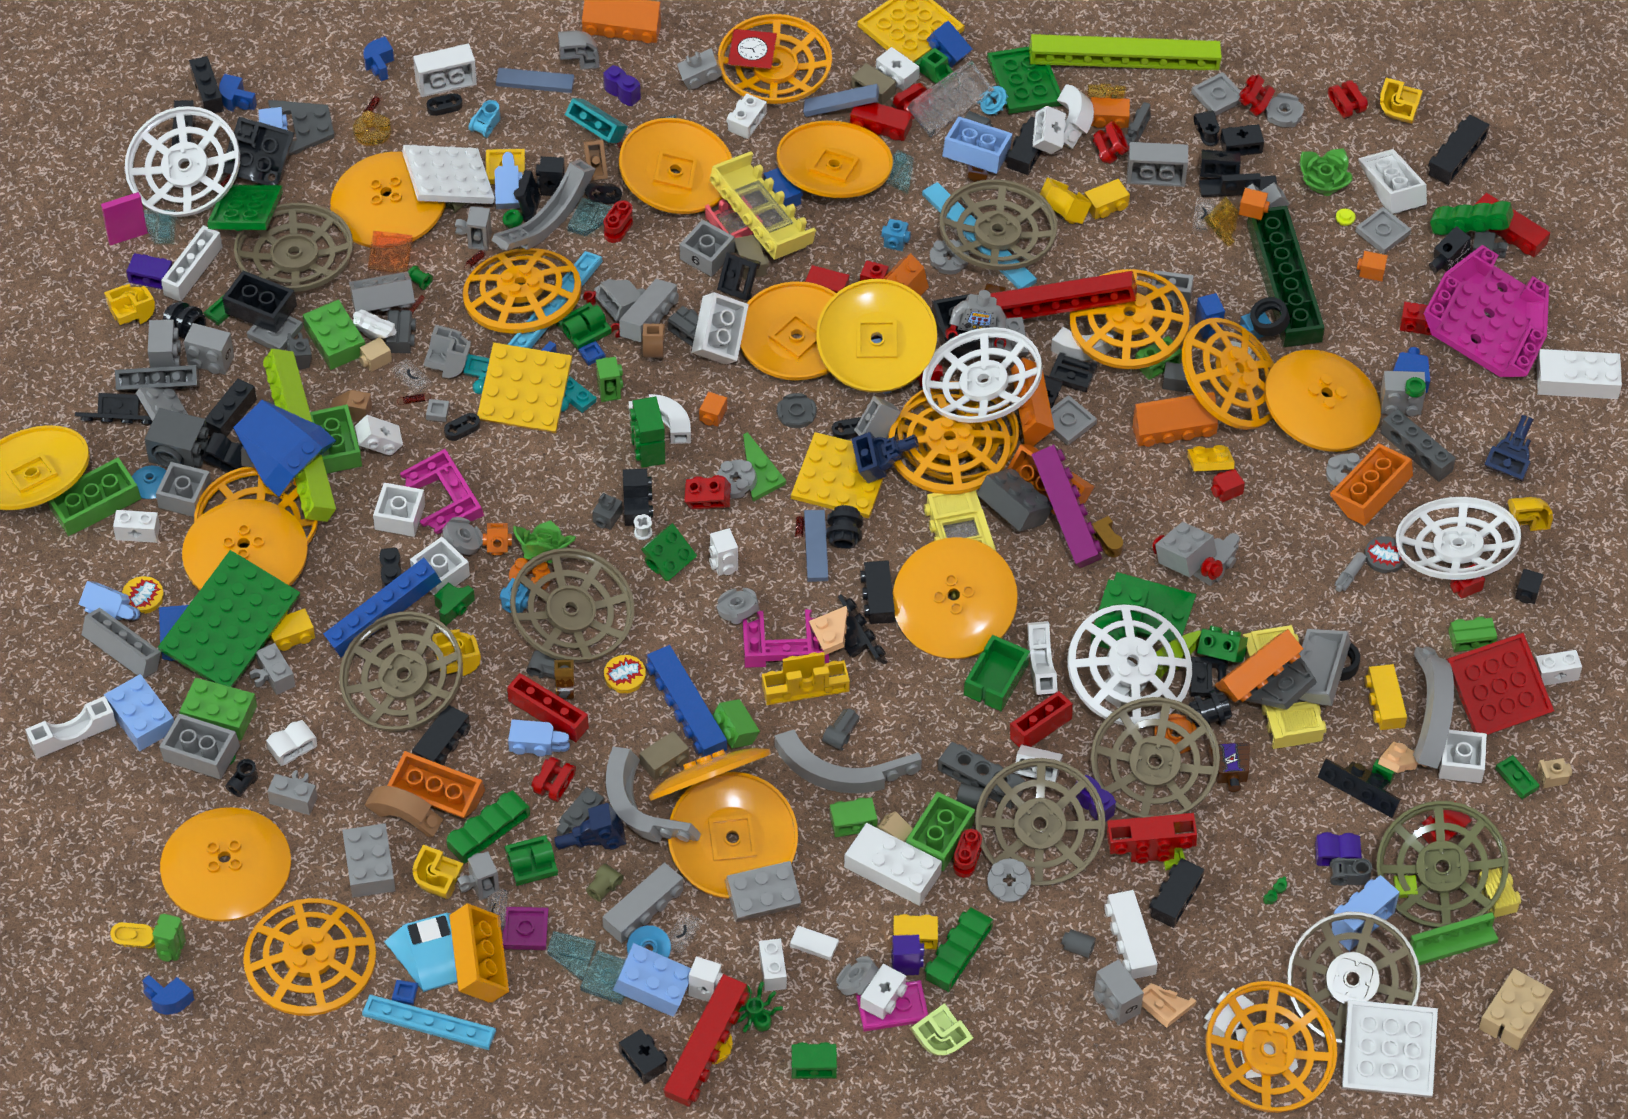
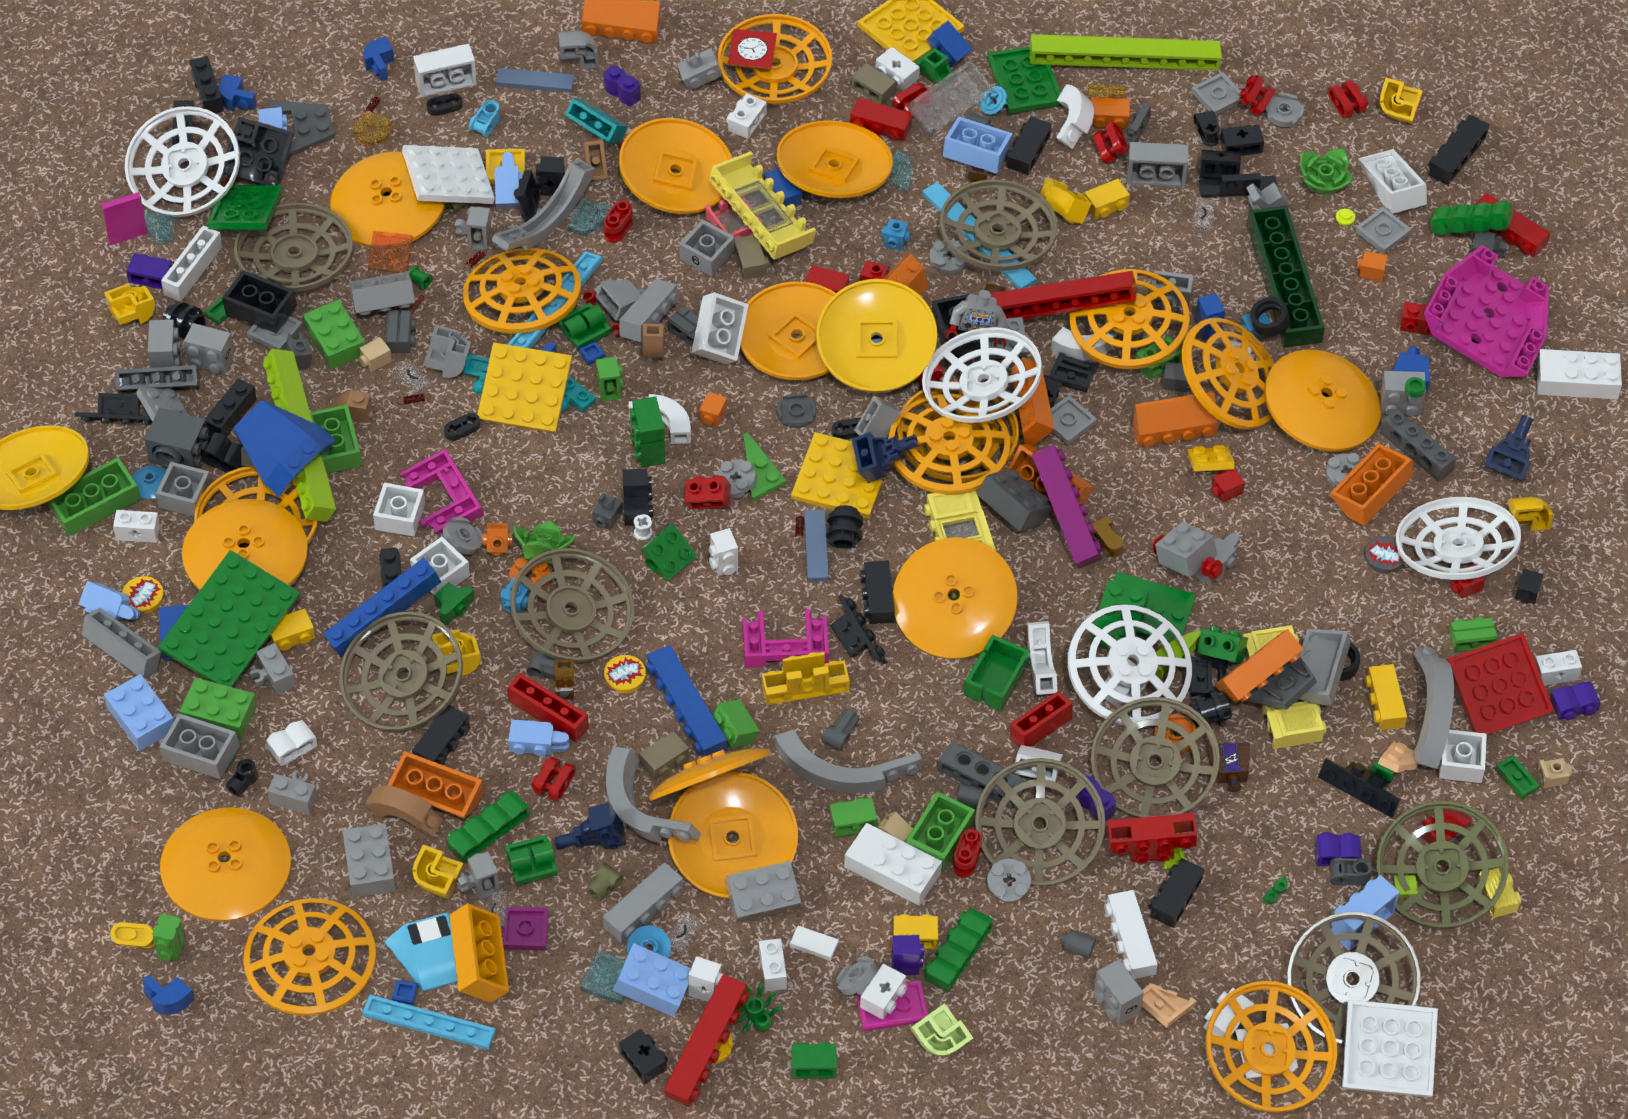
(93, 719): white arch -> none
(372, 325): white rock -> none
(378, 435): white brick -> none
(437, 410): light grey plate -> none
(512, 218): green tile -> none
(572, 952): clear light blue wing -> none
(578, 811): dark grey hinge -> none
(603, 188): black beam -> none
(732, 275): black plate -> none
(746, 605): light grey plate -> none
(831, 630): light nougat wing -> none
(841, 100): sand blue tile -> none
(1049, 130): white brick -> none
(1223, 220): clear yellow wing -> none
(1254, 204): orange brick -> none
(1347, 576): light grey piece -> none
(1451, 250): black torso -> none
(1454, 938): bright green fence -> none
(1516, 1009): tan piece -> none
(1575, 700): none -> dark purple brick

